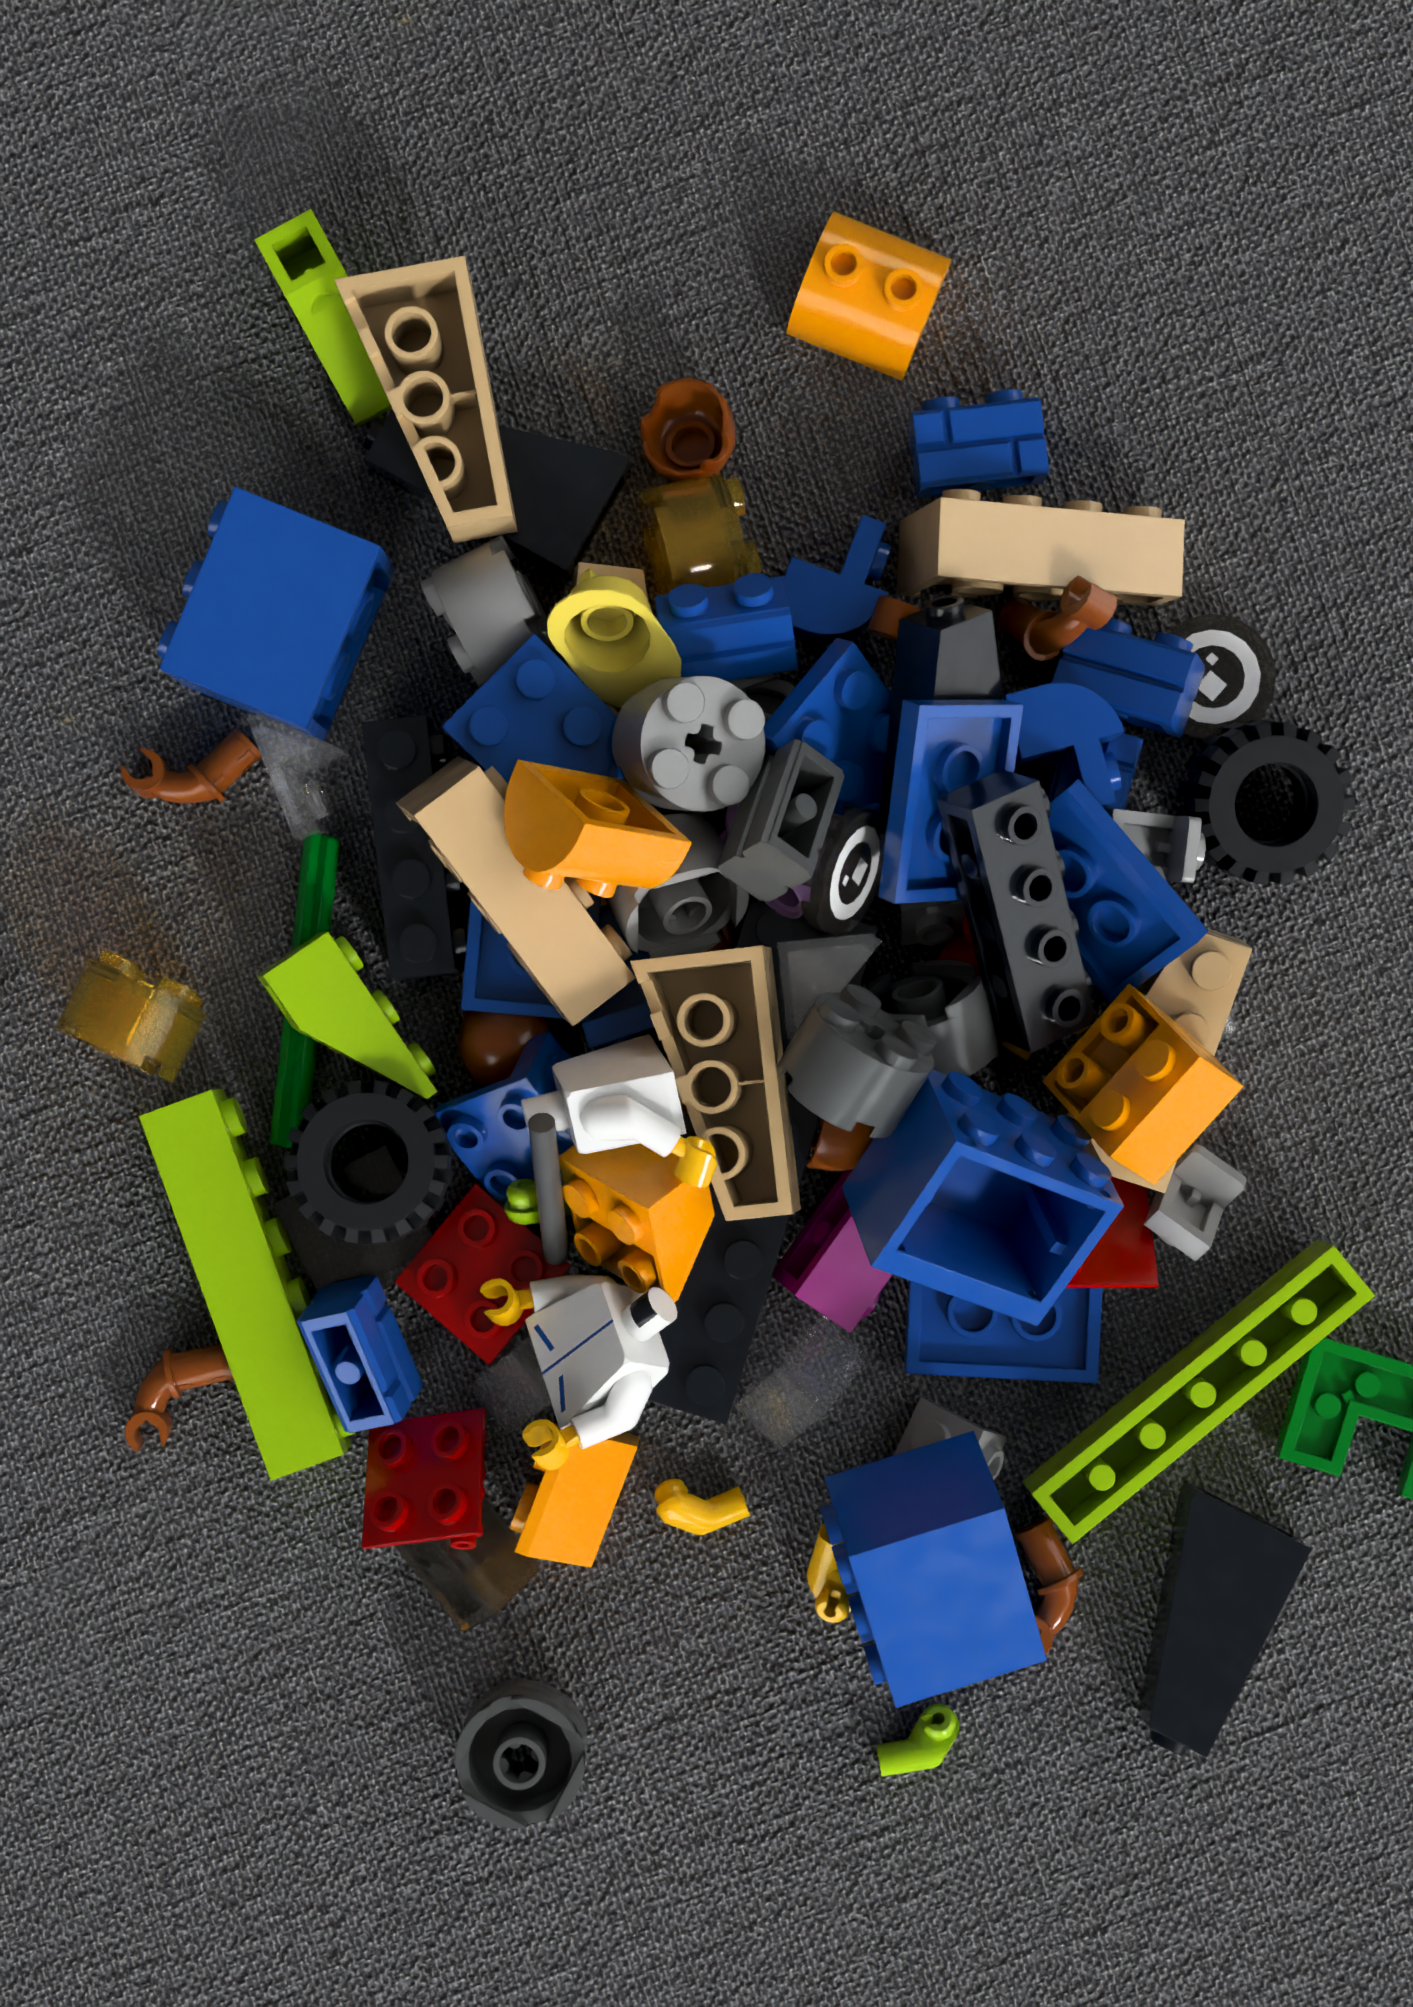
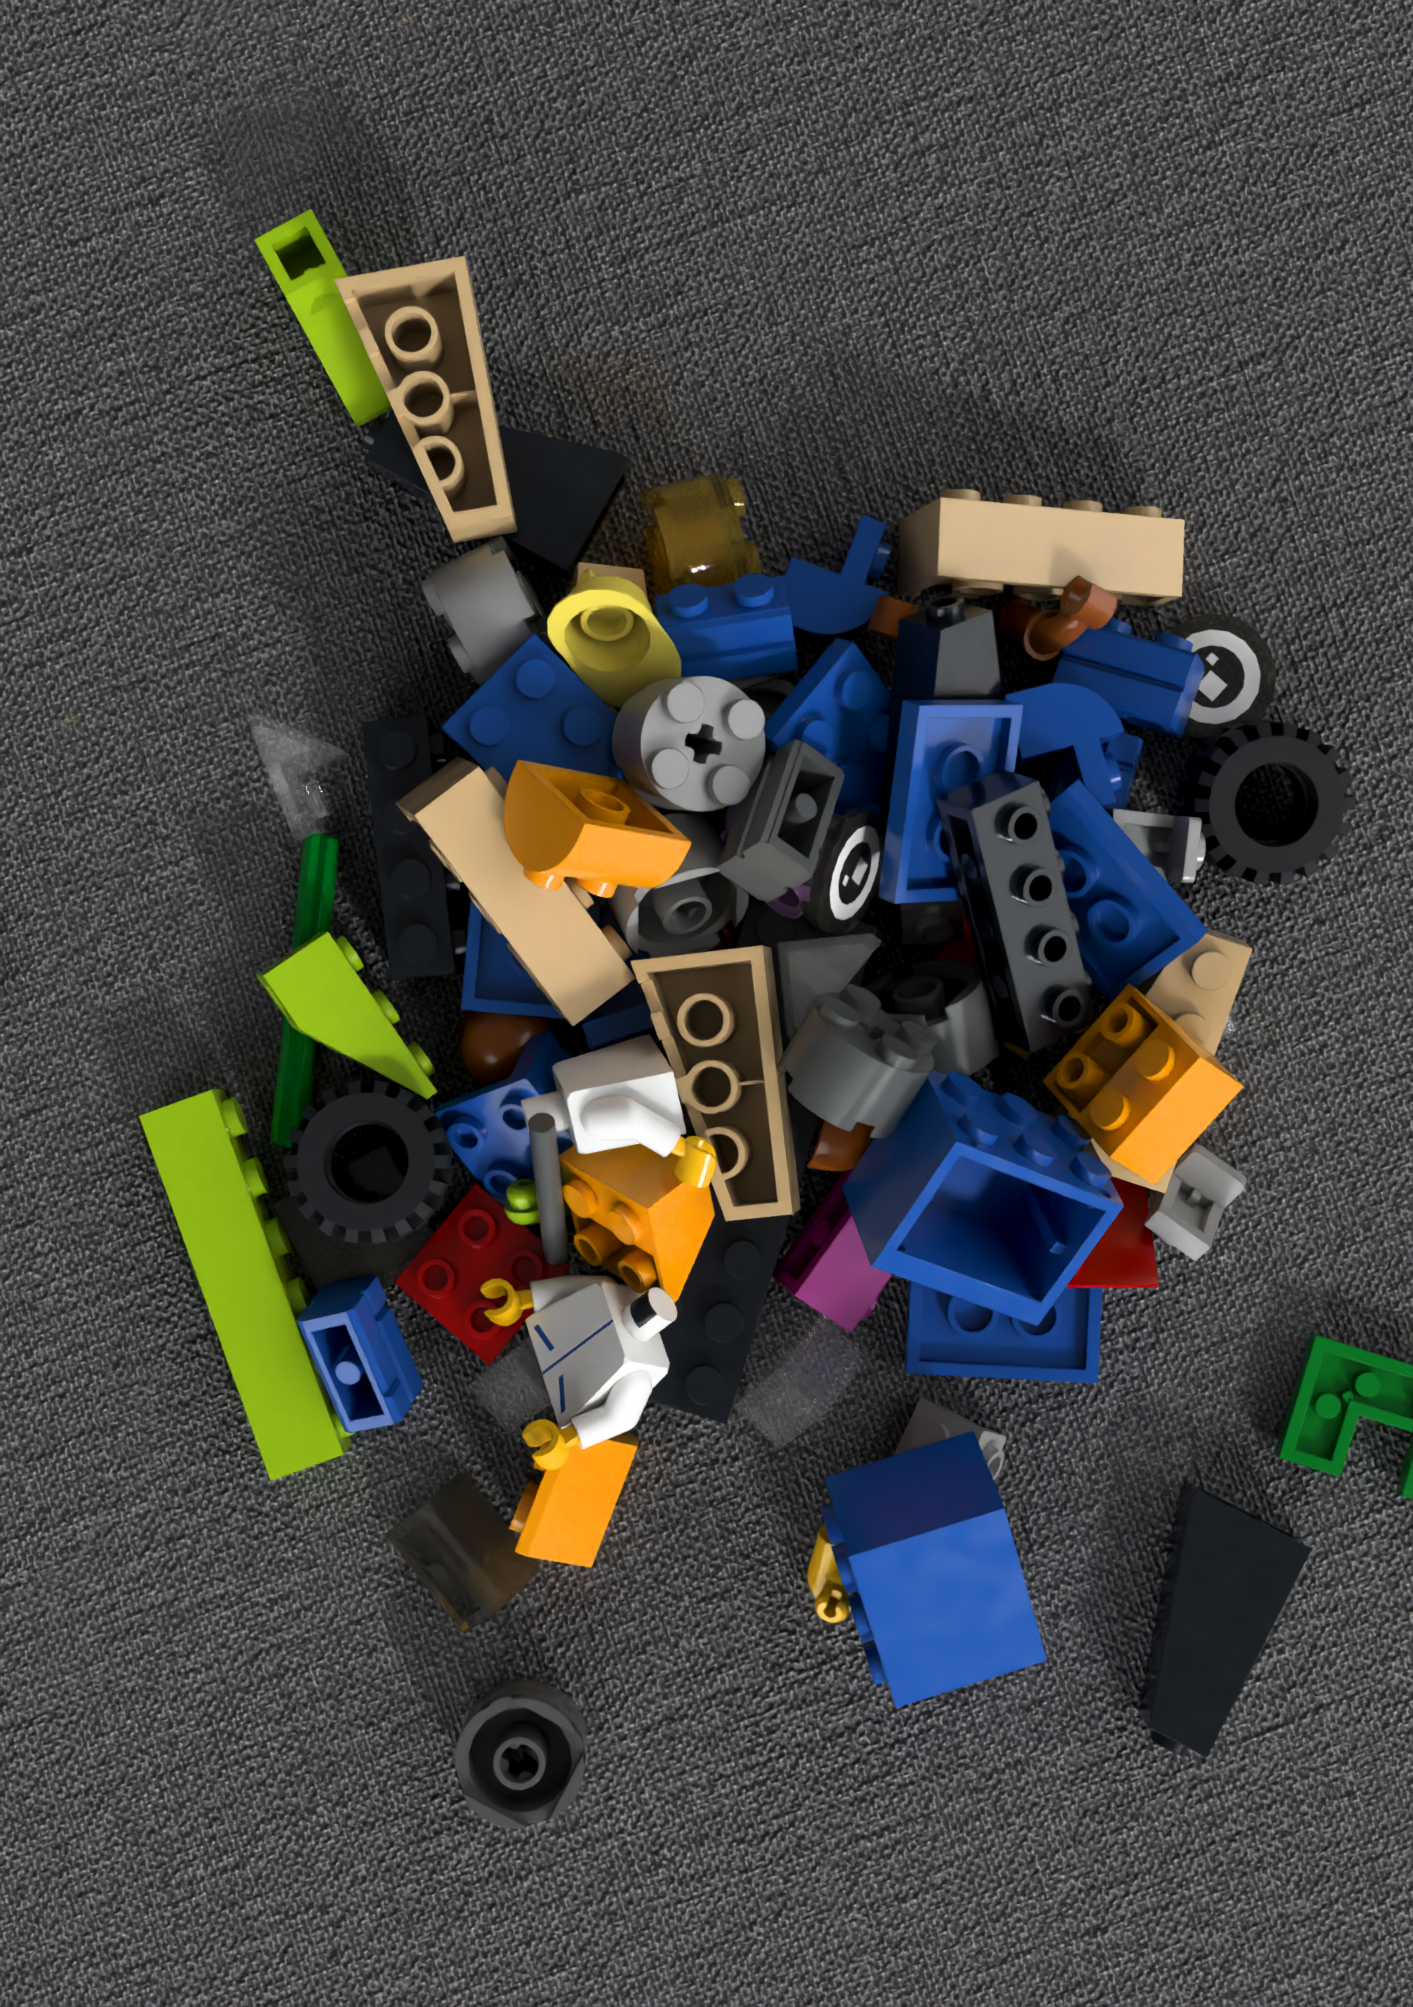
(132, 1017): clear yellow brick -> none
(169, 1379): dark orange piece -> none
(202, 782): dark orange piece -> none
(276, 613): blue container -> none
(426, 1481): red hinge -> none
(688, 430): dark orange hair -> none
(696, 1514): yellow arm -> none
(867, 295): light orange brick -> none
(925, 1746): lime arm -> none
(978, 444): blue brick -> none
(1055, 1574): dark orange piece -> none
(1198, 1389): lime brick -> none

